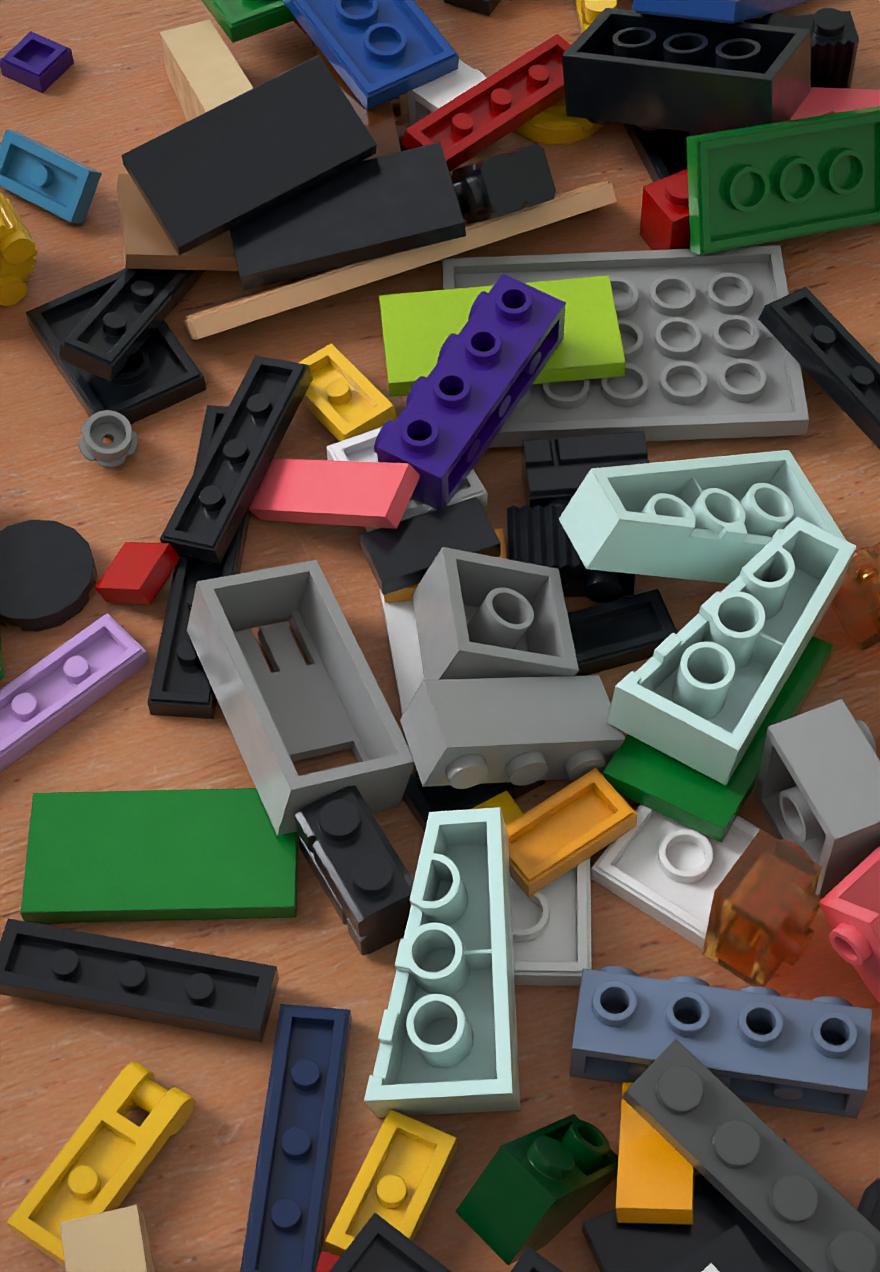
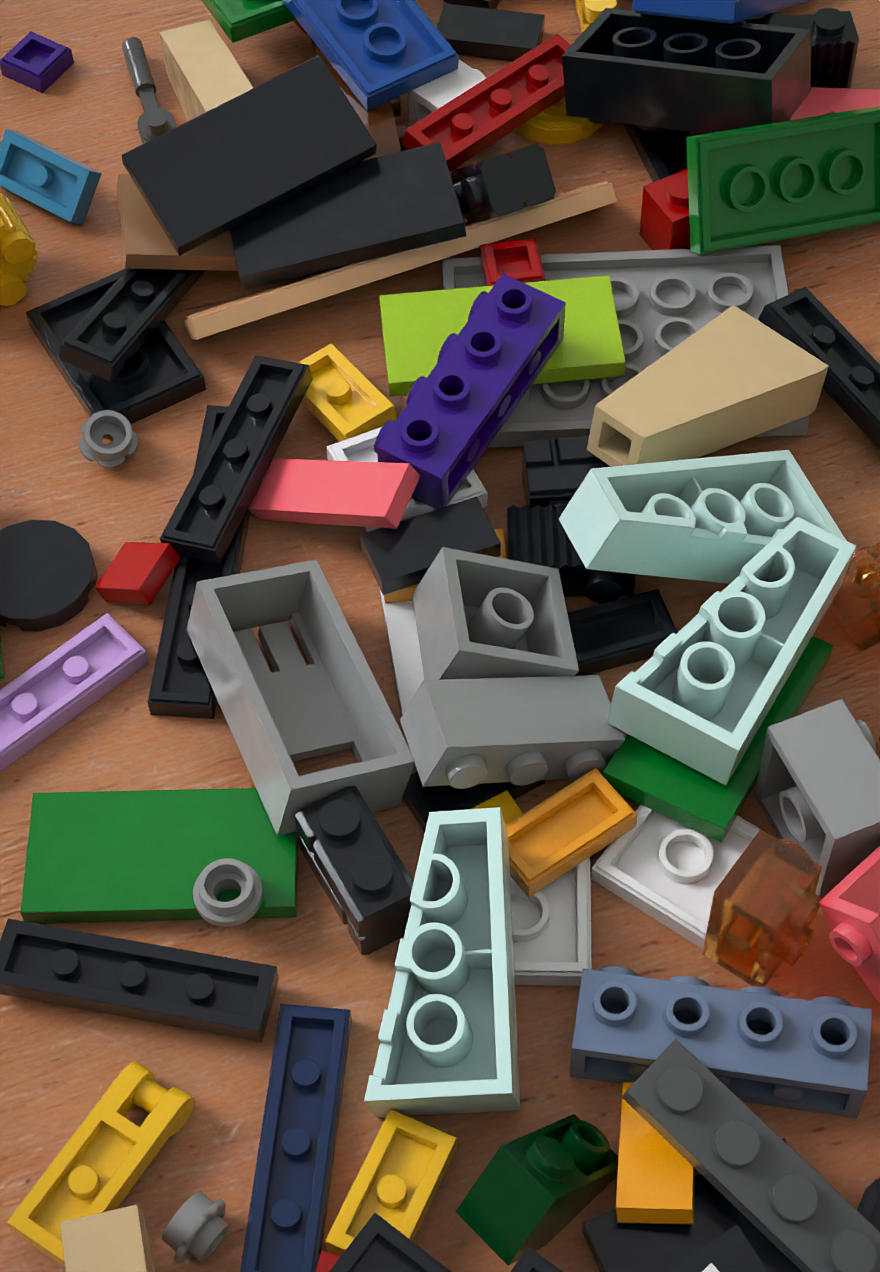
(153, 120): none -> dark grey piece
(197, 1228): none -> light grey plate
(223, 876): none -> light grey plate
(490, 31): none -> black tile
(513, 258): none -> red tile
(708, 394): none -> tan slope

